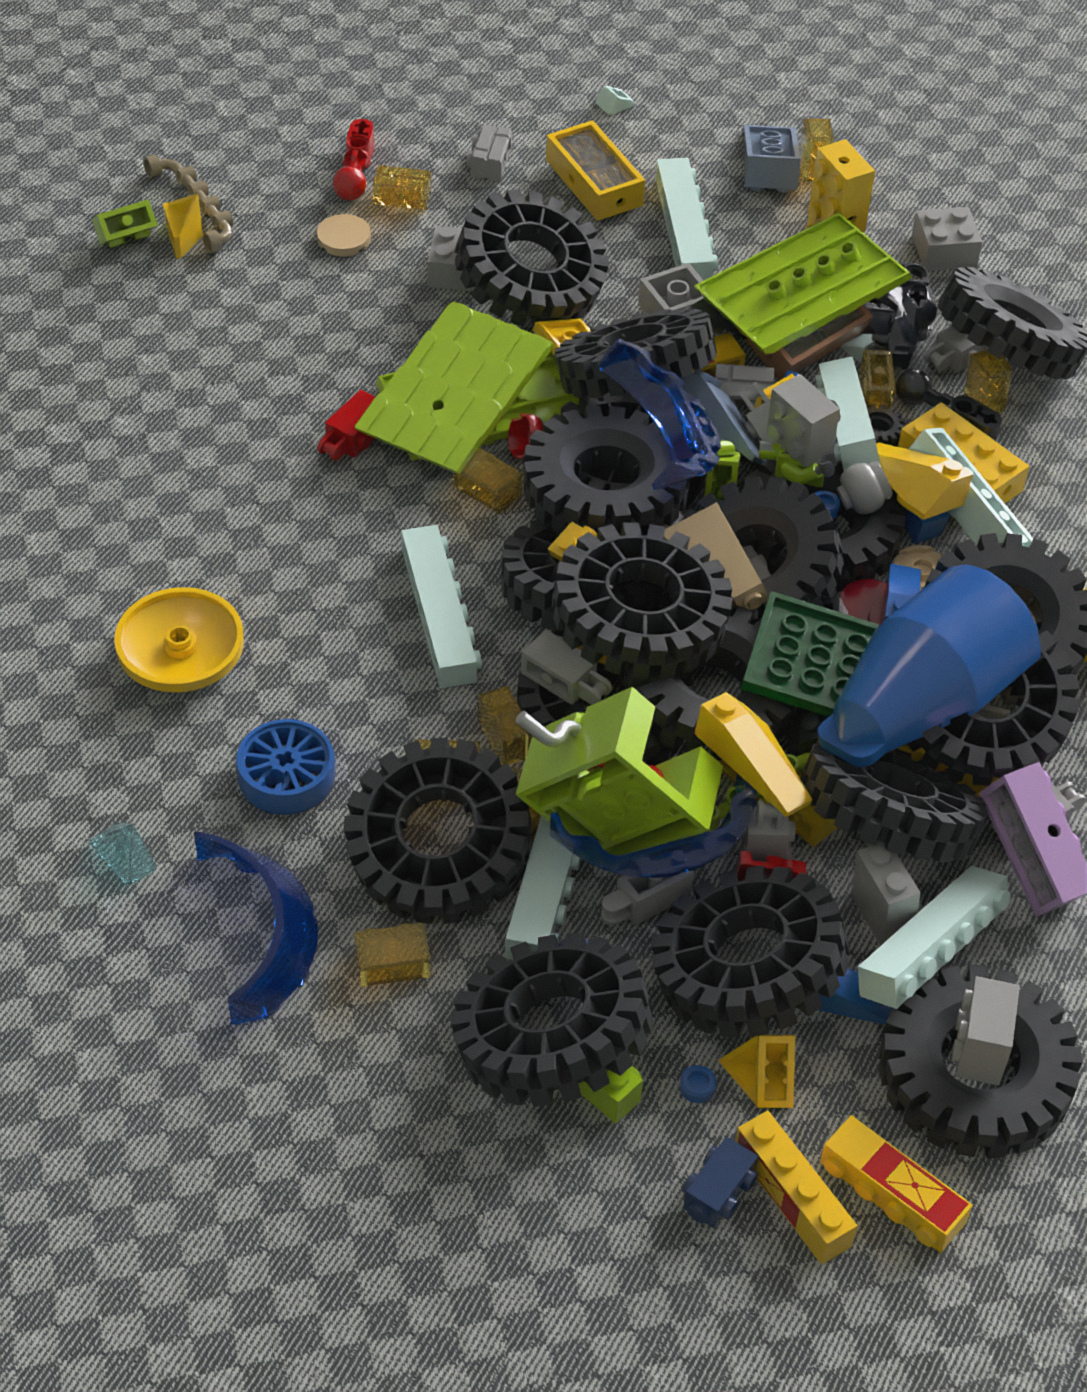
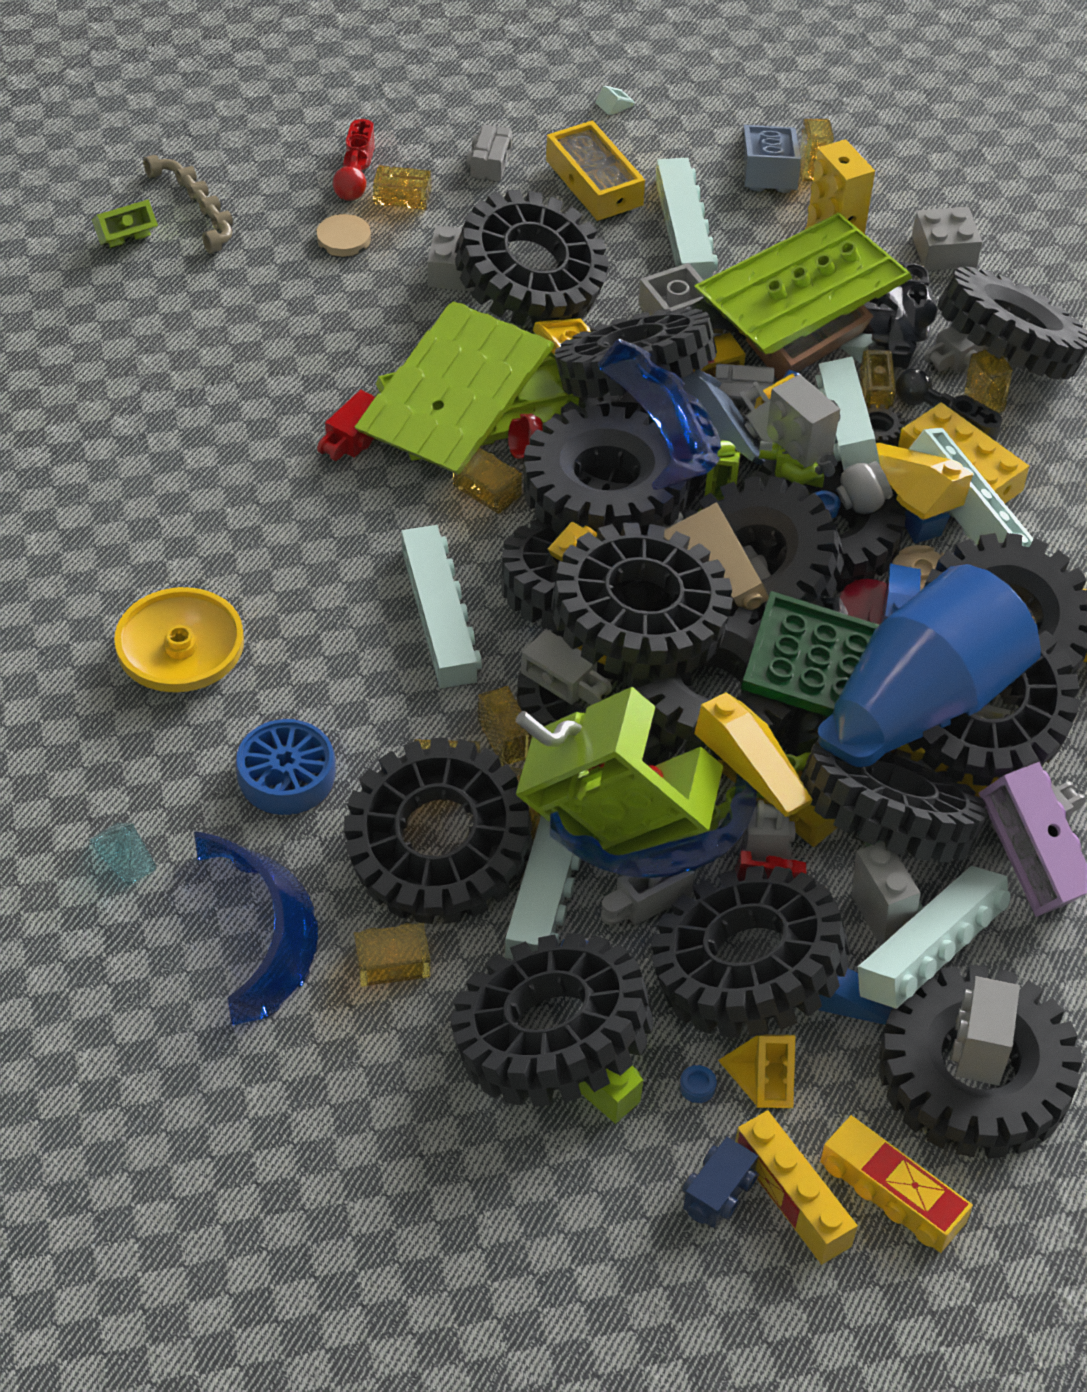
(183, 223): yellow slope -> none

